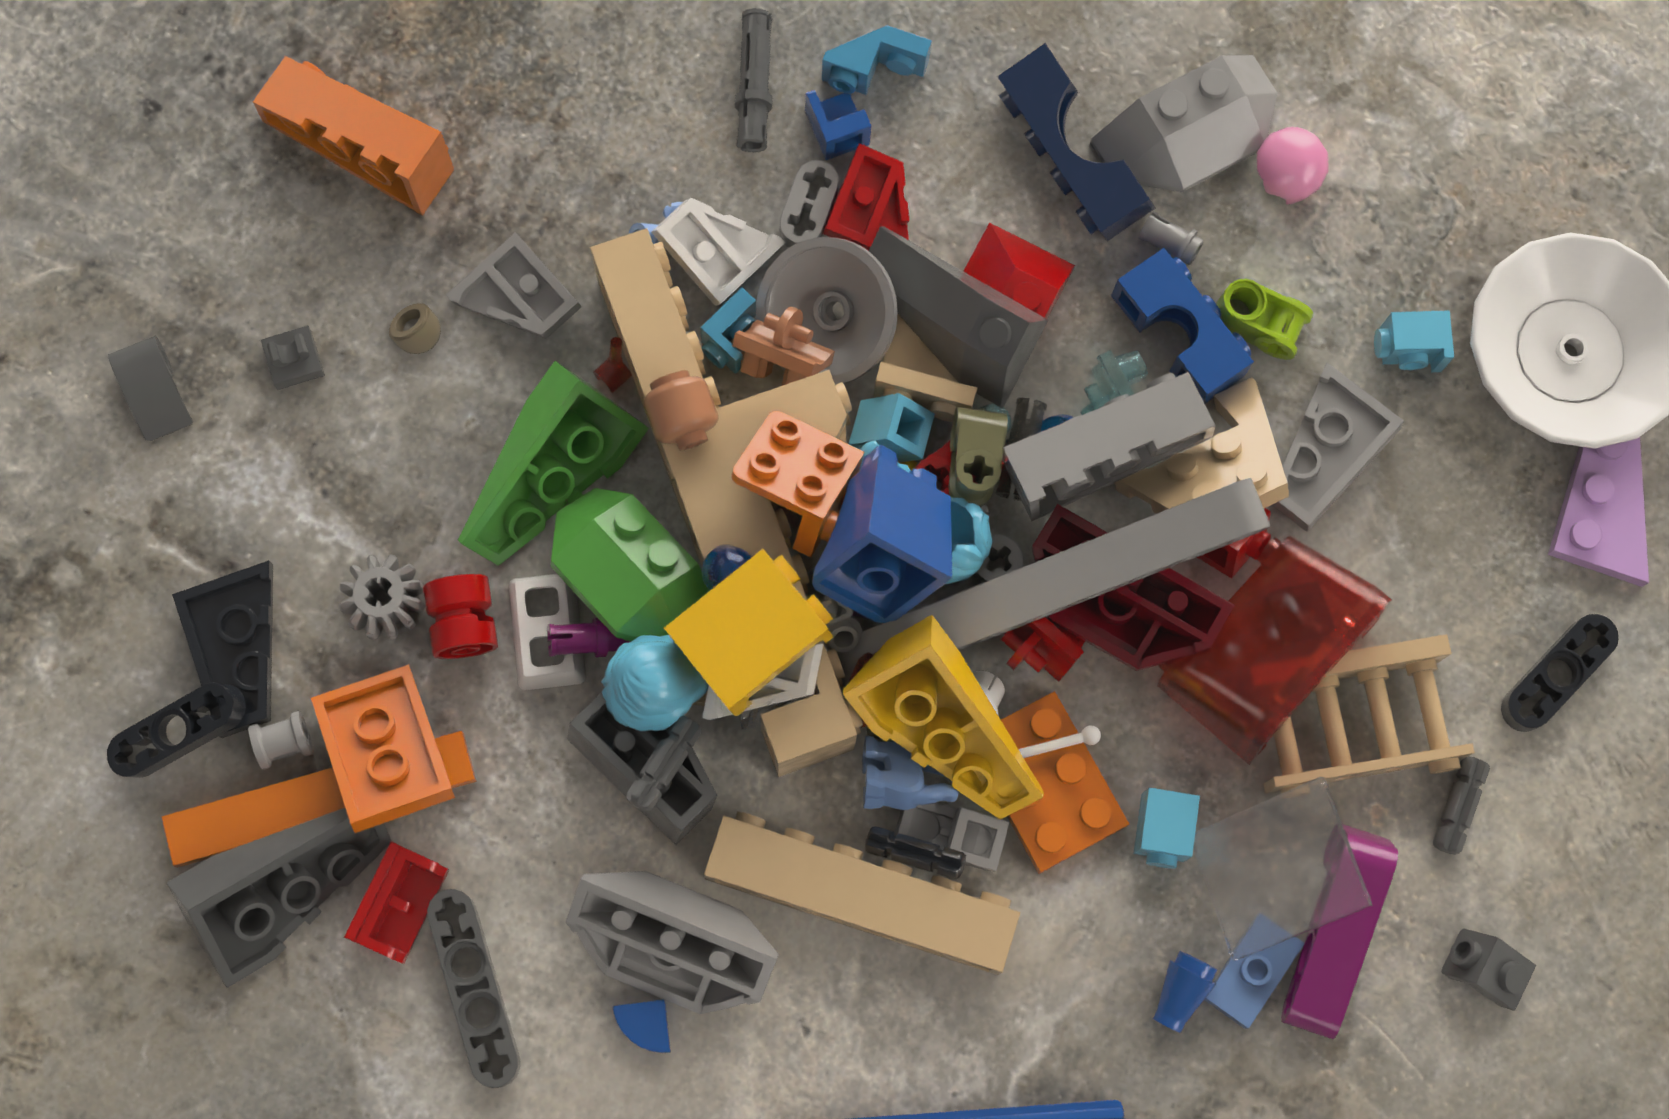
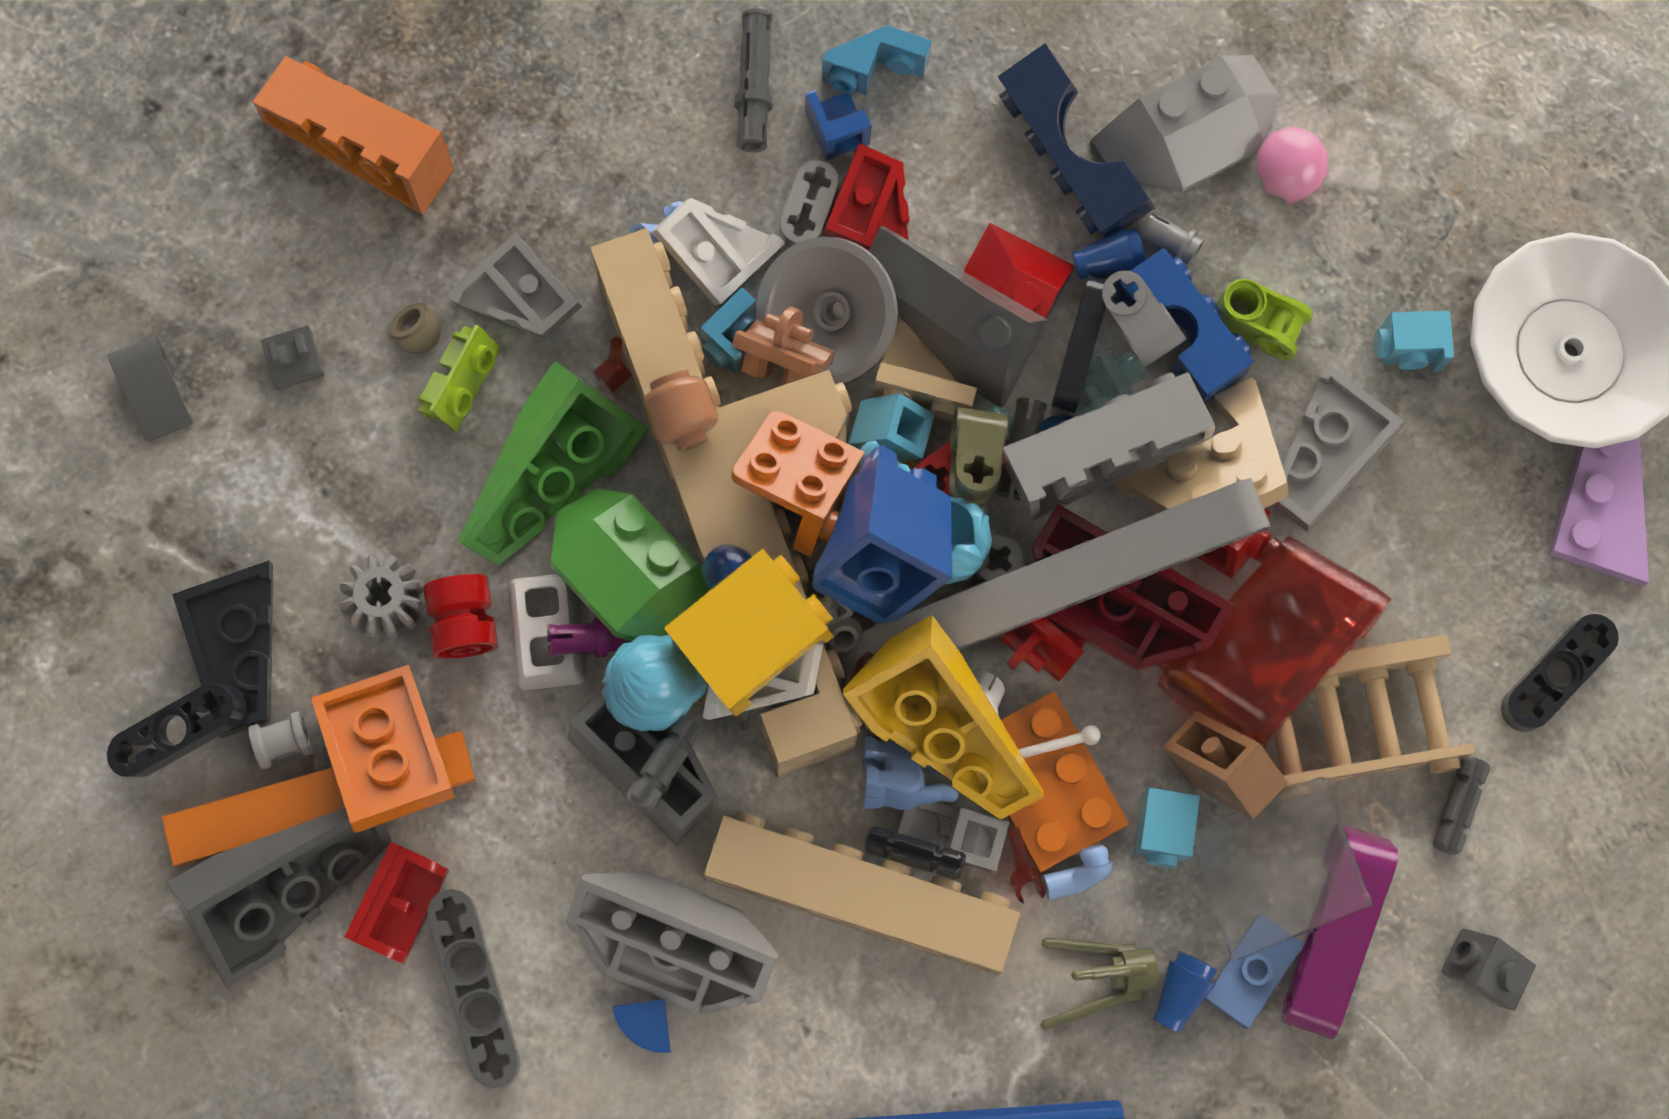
(470, 359): none -> lime hinge
(1024, 872): none -> clear red hand
(1080, 346): none -> black beam
(1080, 878): none -> light blue arm
(1110, 254): none -> blue cone
(1131, 970): none -> olive plant
(1145, 324): none -> light grey piece
(1225, 764): none -> medium nougat brick

